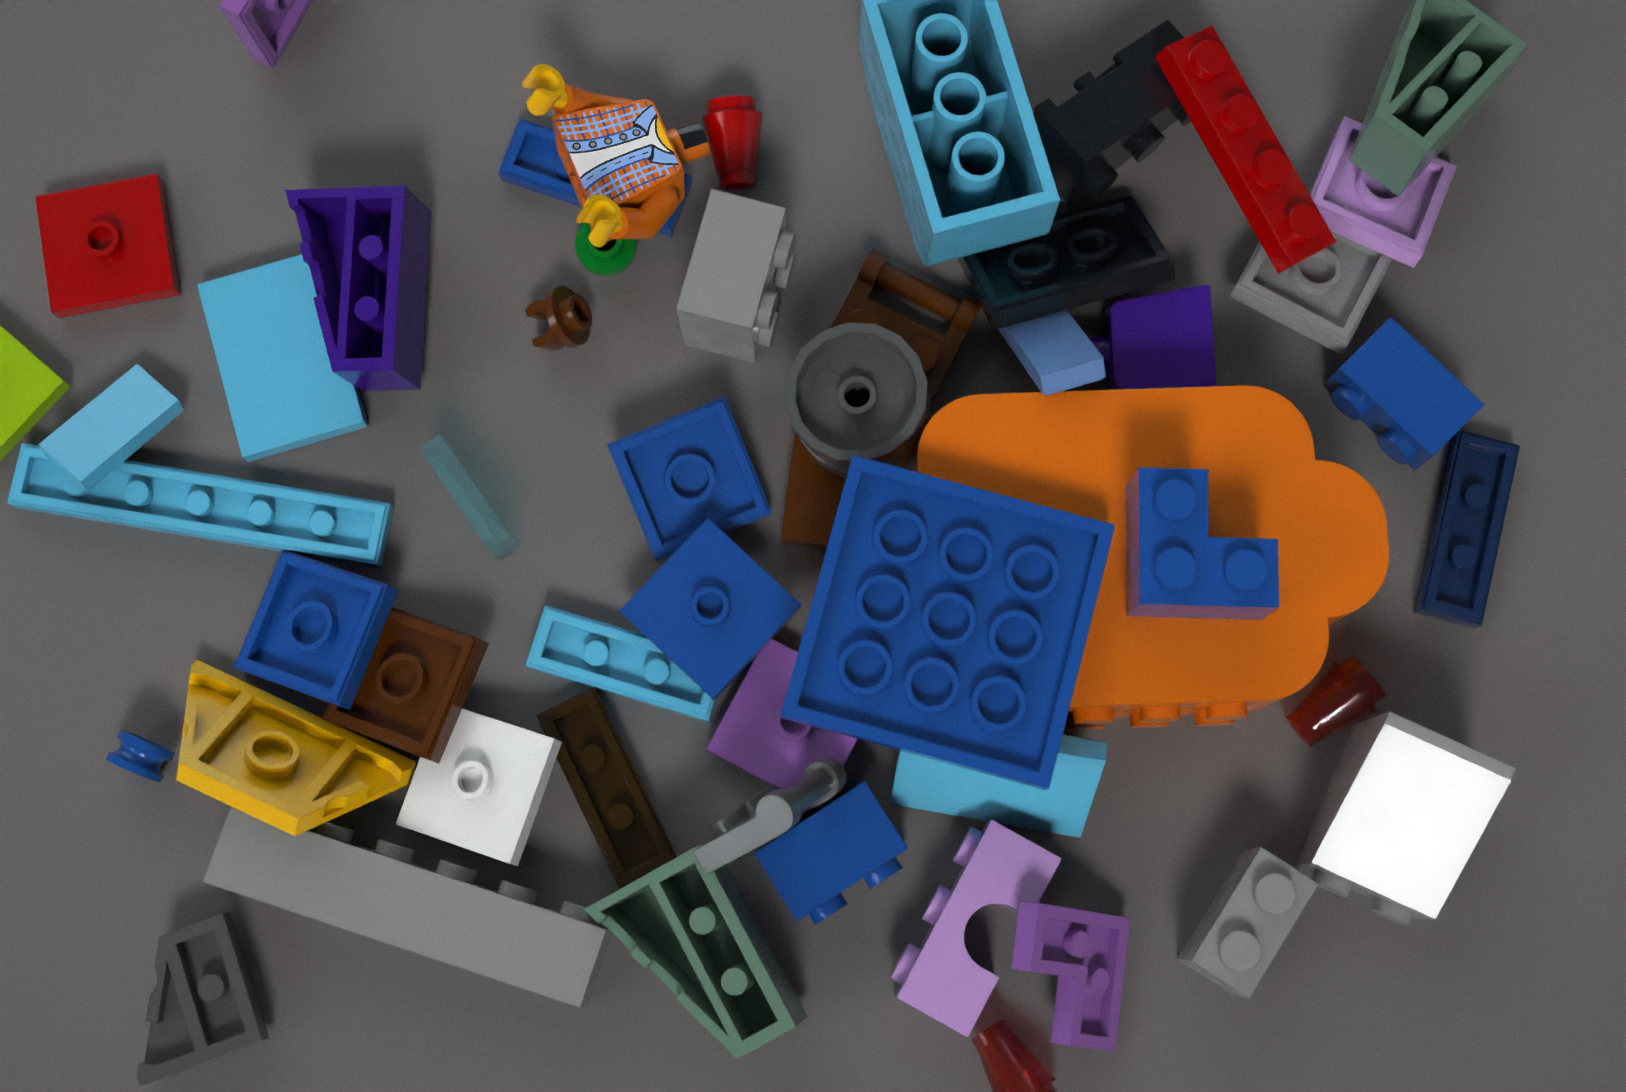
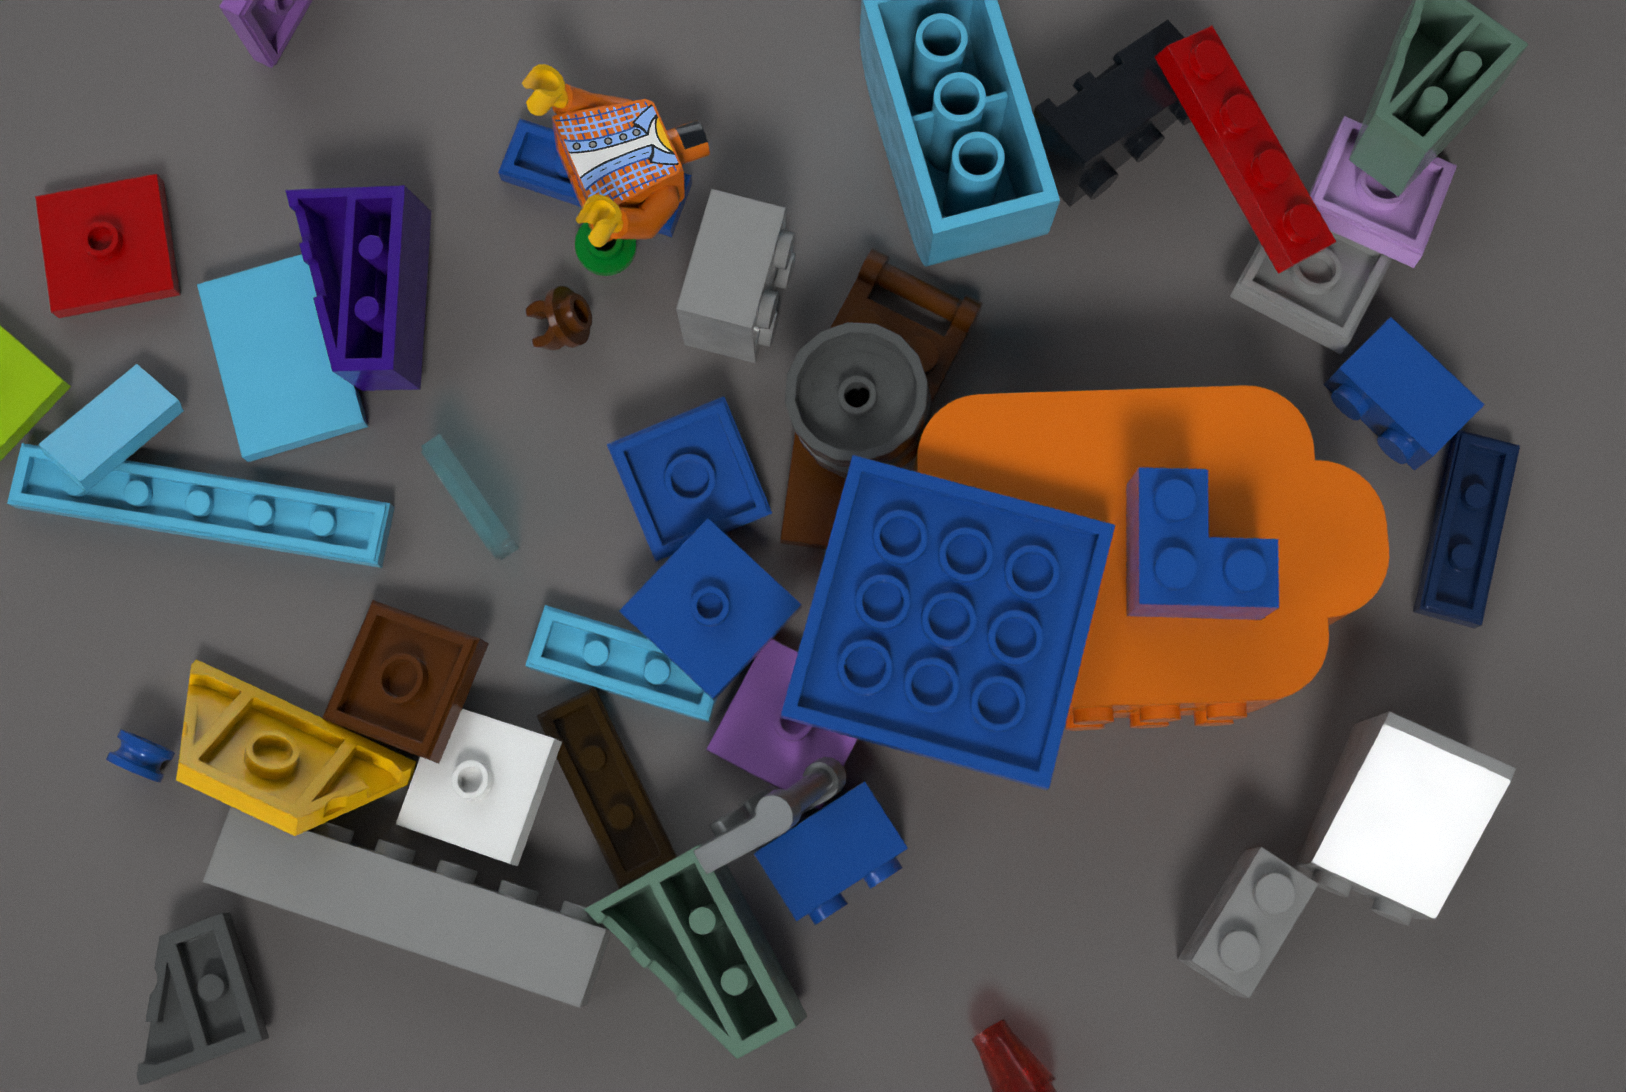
(316, 629): blue plate -> none
(733, 139): red cone -> none
(940, 973): lavender arch -> none
(975, 795): medium azure tile -> none
(1055, 352): medium blue tile -> none
(1079, 262): black tile -> none
(1089, 959): medium lavender plate -> none
(1159, 341): dark purple torso -> none
(1336, 701): clear red cone -> none

